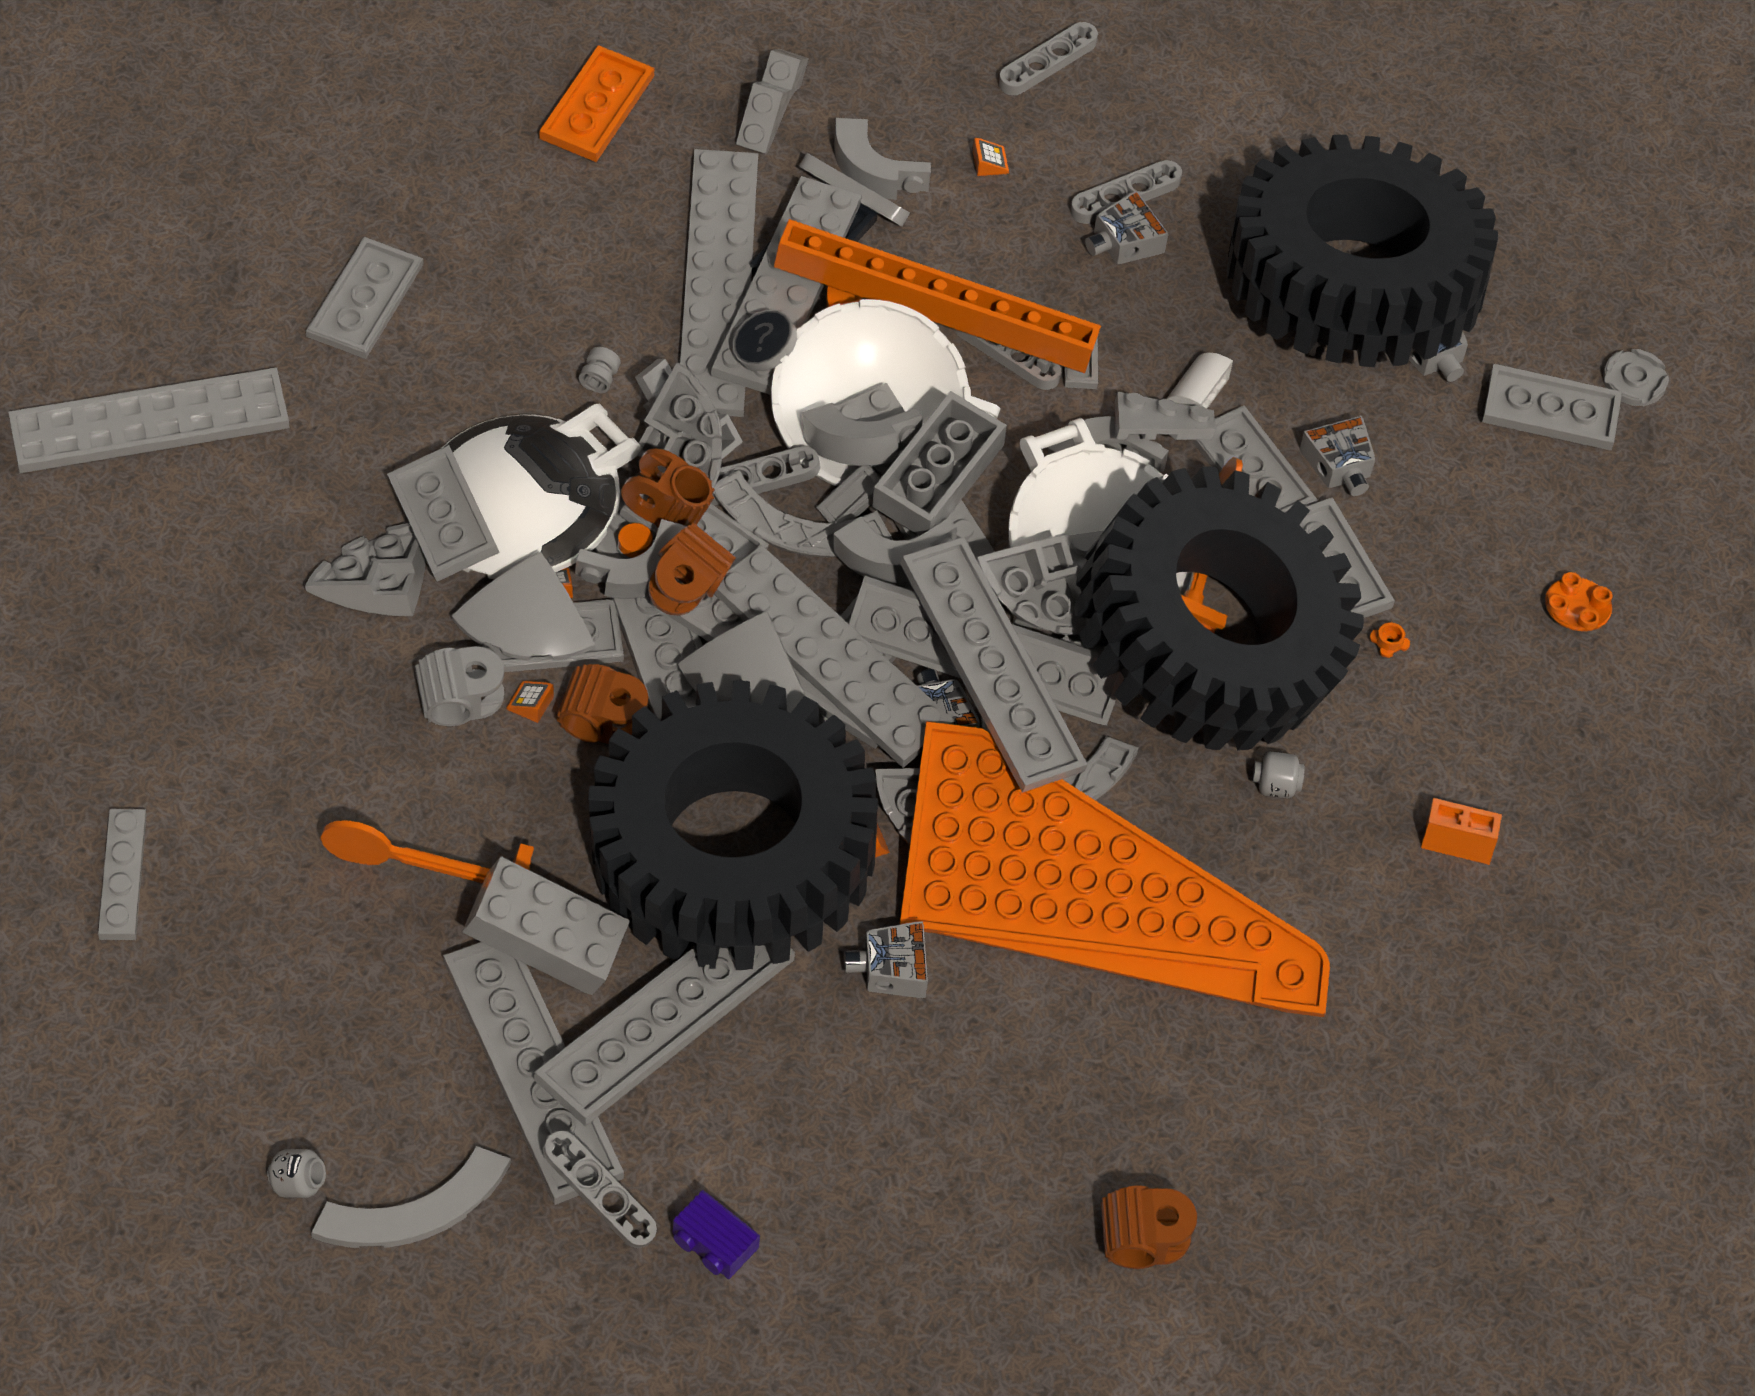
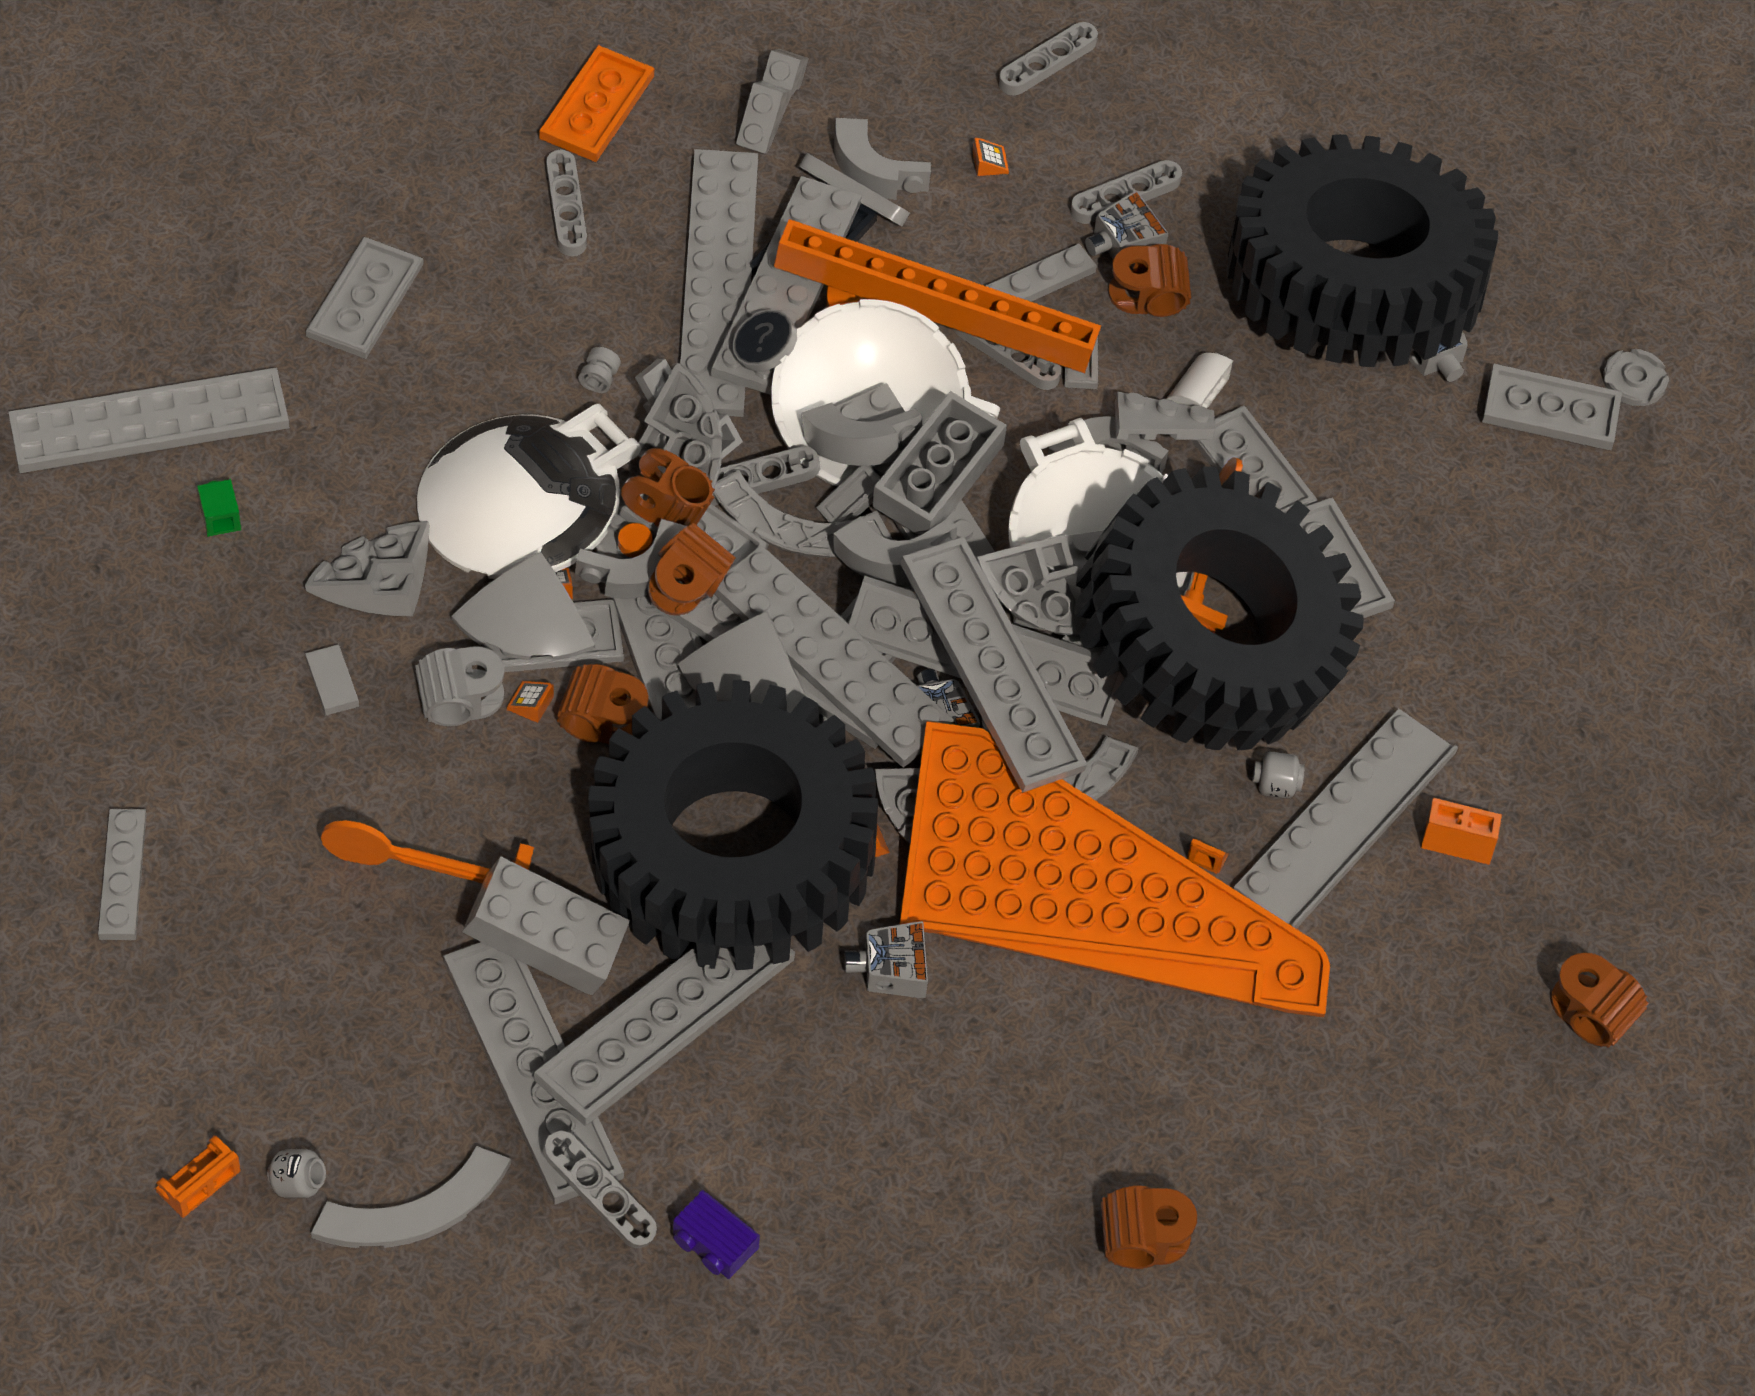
(200, 1177): none -> orange hinge
(219, 507): none -> green brick
(332, 680): none -> light grey tile
(443, 513): light grey plate -> none
(565, 203): none -> light grey beam
(1047, 274): none -> light grey plate
(1158, 275): none -> dark orange piece
(1206, 856): none -> orange slope
(1340, 454): light grey torso -> none
(1346, 819): none -> light grey plate
(1394, 632): orange plate -> none
(1579, 603): orange dish -> none
(1597, 1008): none -> dark orange piece

